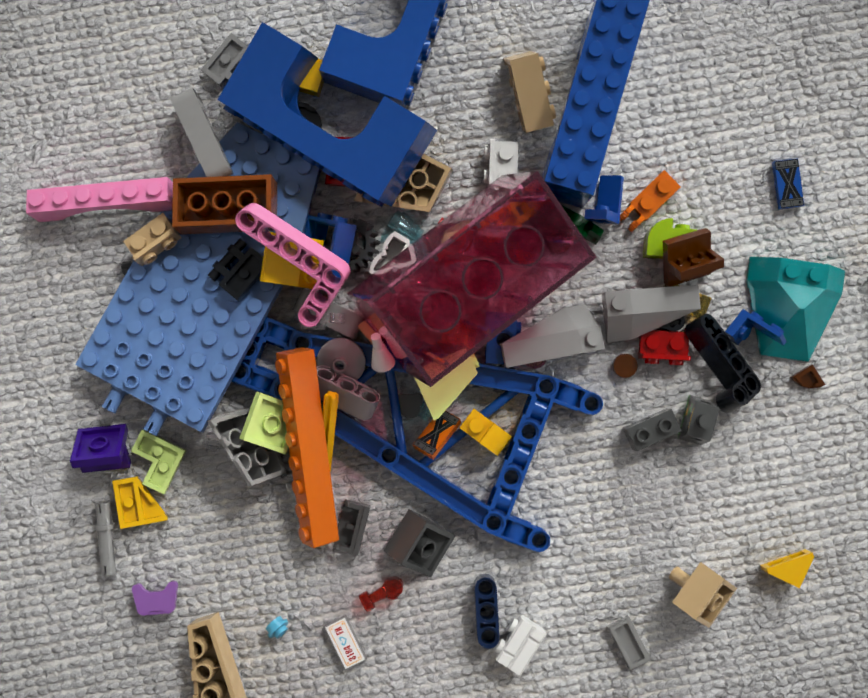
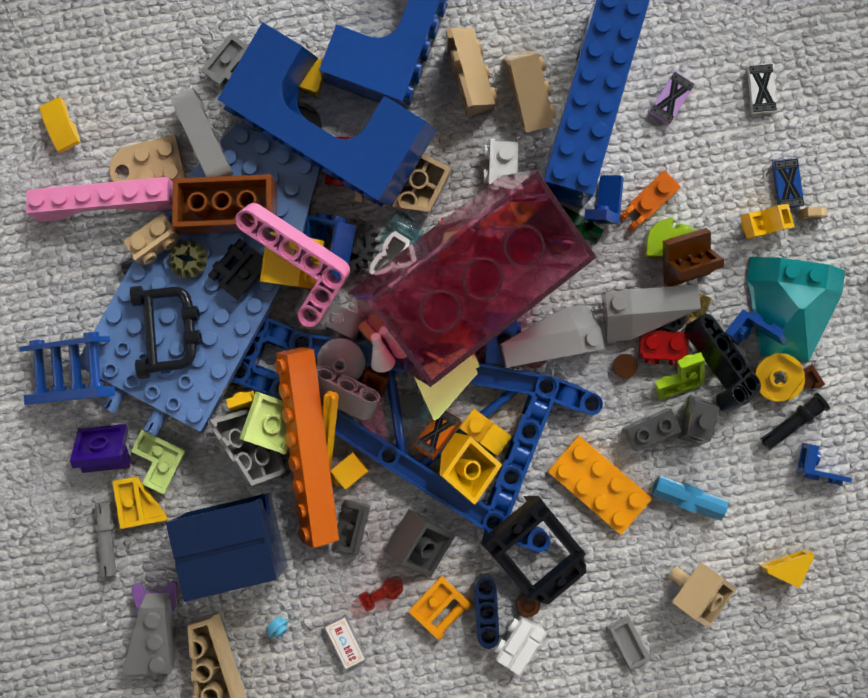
(58, 124): none -> yellow slope
(77, 389): none -> blue fence
(150, 160): none -> tan plate
(153, 638): none -> light grey wedge
(192, 268): none -> olive gear
(192, 337): none -> black bar
(227, 546): none -> dark blue piece
(240, 401): none -> yellow slope
(348, 471): none -> yellow brick
(376, 380): none -> reddish brown tile
(434, 602): none -> light orange plate
(467, 466): none -> yellow slope
(469, 71): none -> tan wedge
(519, 525): none -> black wedge
(526, 607): none -> reddish brown tile
(599, 484): none -> light orange plate
(671, 98): none -> tile
(689, 376): none -> lime plate
(690, 498): none -> dark azure piece
(761, 89): none -> tile
(766, 221): none -> yellow brick
(793, 373): none -> yellow plate
(803, 415): none -> black pin
(809, 458): none -> blue bracket
(813, 213): none -> tan tile

